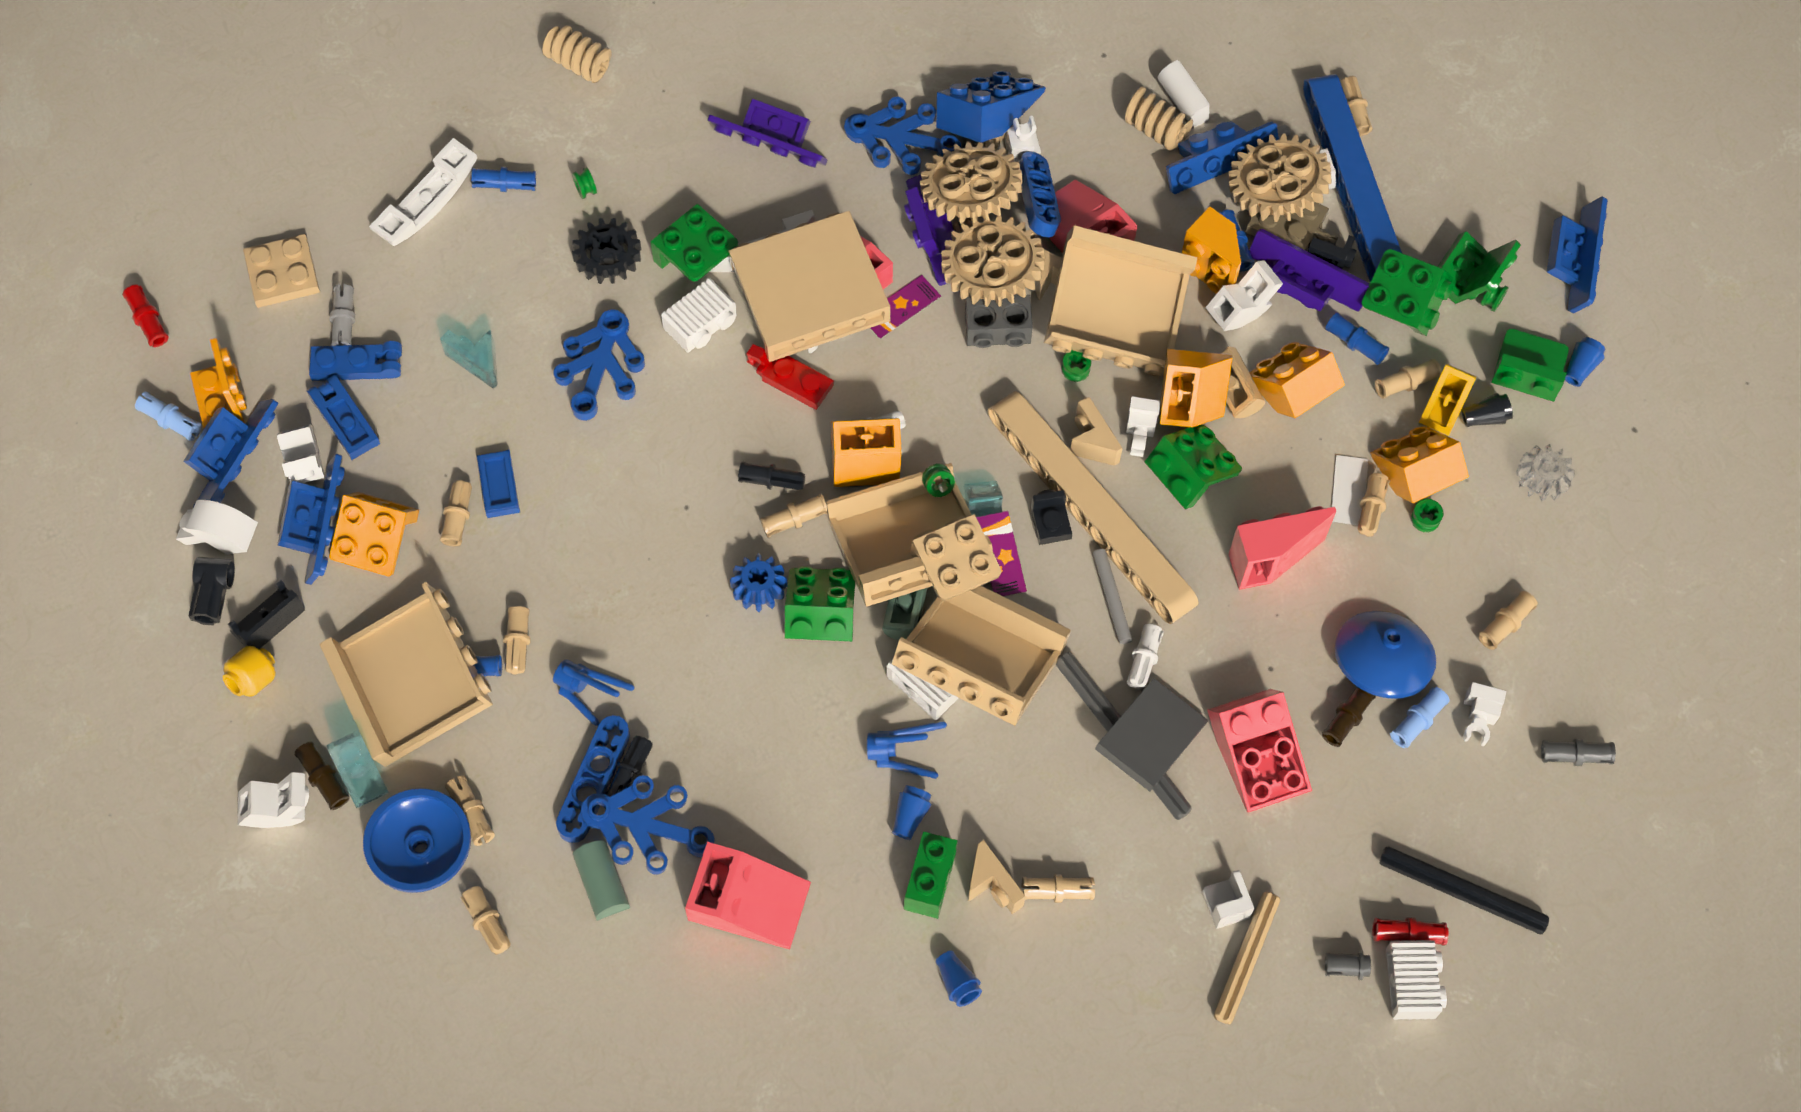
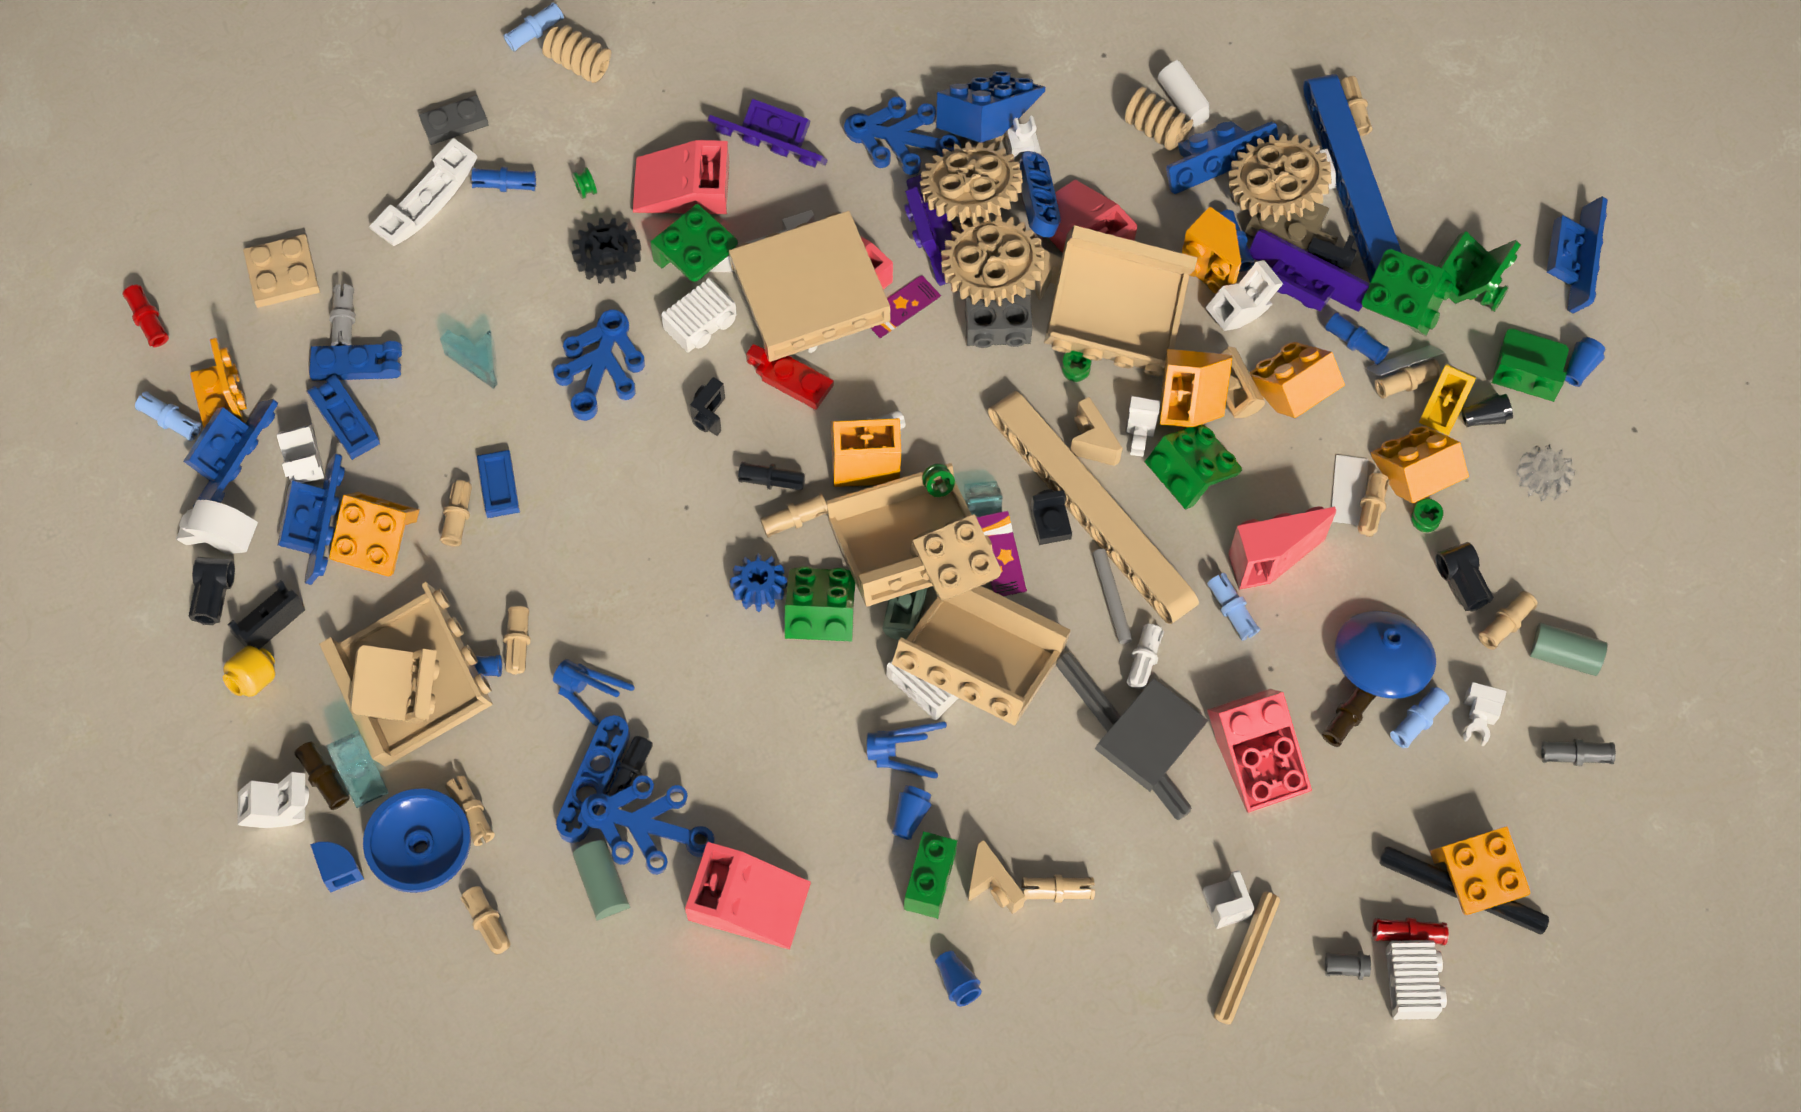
(336, 865): none -> blue brick
(394, 684): none -> tan bracket
(453, 120): none -> dark grey plate
(533, 26): none -> light blue pin
(683, 177): none -> coral slope
(704, 405): none -> black bracket
(1233, 606): none -> light blue pin
(1405, 360): none -> white sticker
(1461, 567): none -> black piece
(1484, 870): none -> light orange bracket
(1569, 649): none -> sand green brick

